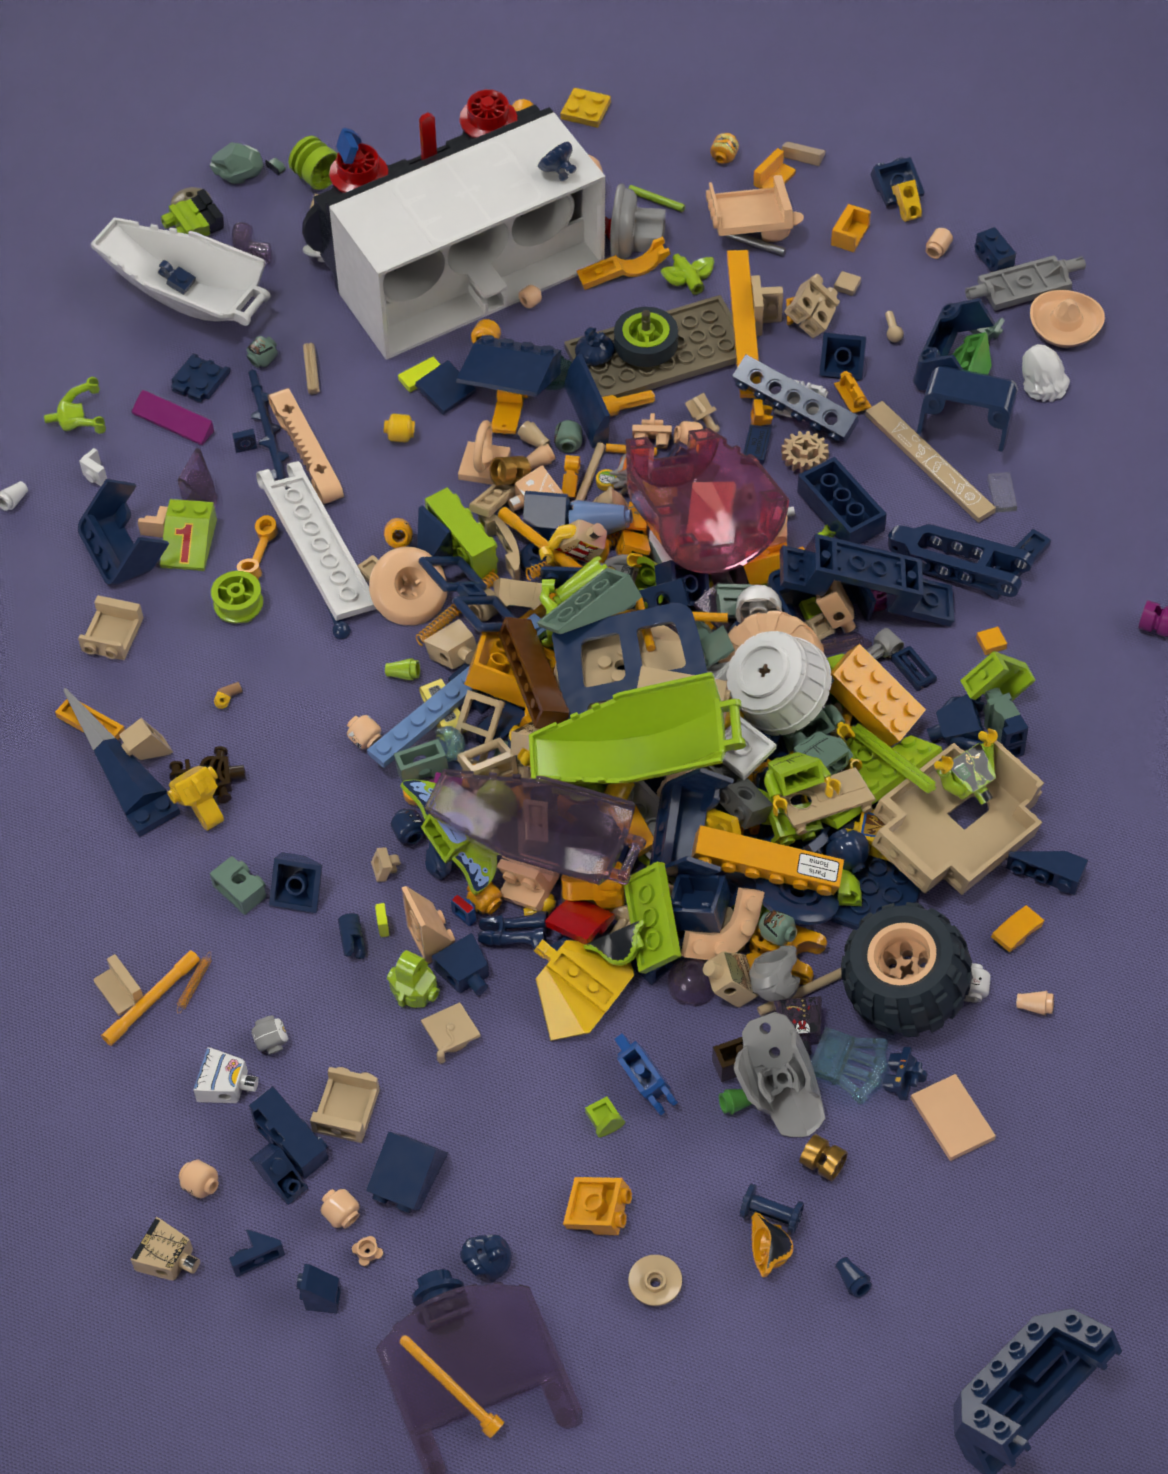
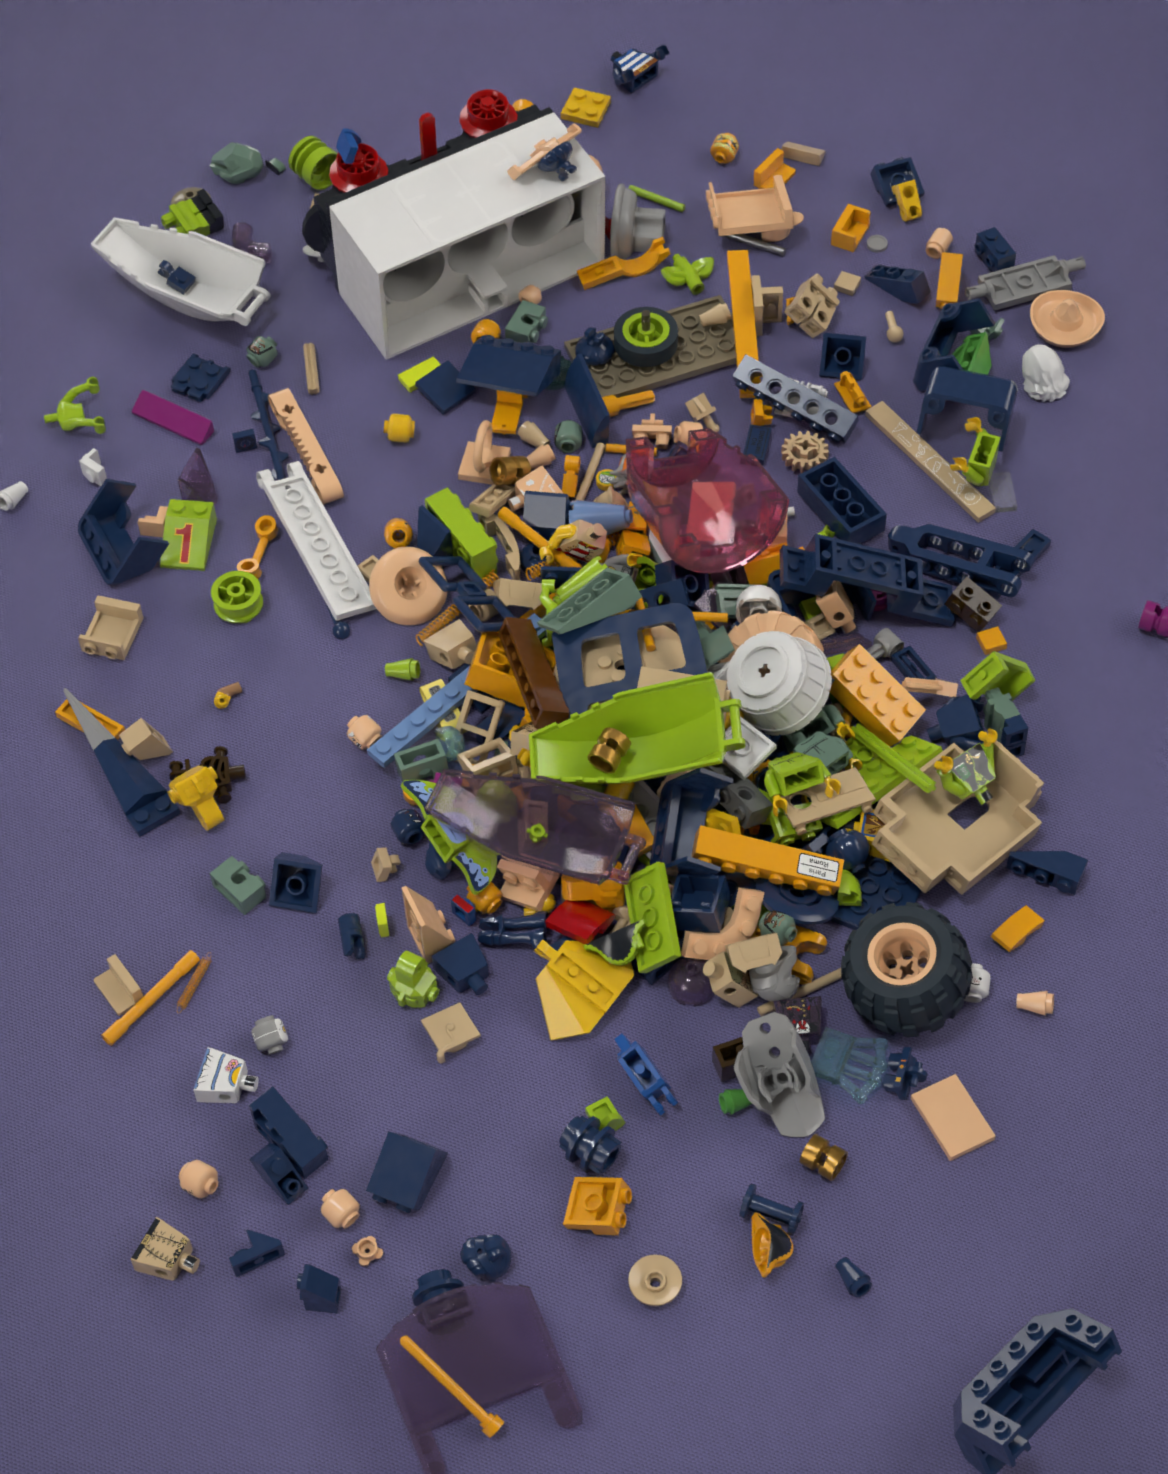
(346, 1105): tan panel -> none
(526, 323): none -> sand green brick
(537, 833): none -> lime piece
(542, 149): none -> light nougat plate
(594, 1147): none -> dark blue piece
(609, 750): none -> pearl gold wheel
(636, 68): none -> dark blue torso
(716, 315): none -> tan cone
(754, 952): none -> tan slope
(877, 243): none -> light grey piece
(902, 283): none -> dark blue slope
(930, 686): none -> light nougat piece
(949, 279): none -> light orange slope
(973, 604): none -> dark brown brick
(982, 457): none -> lime torso

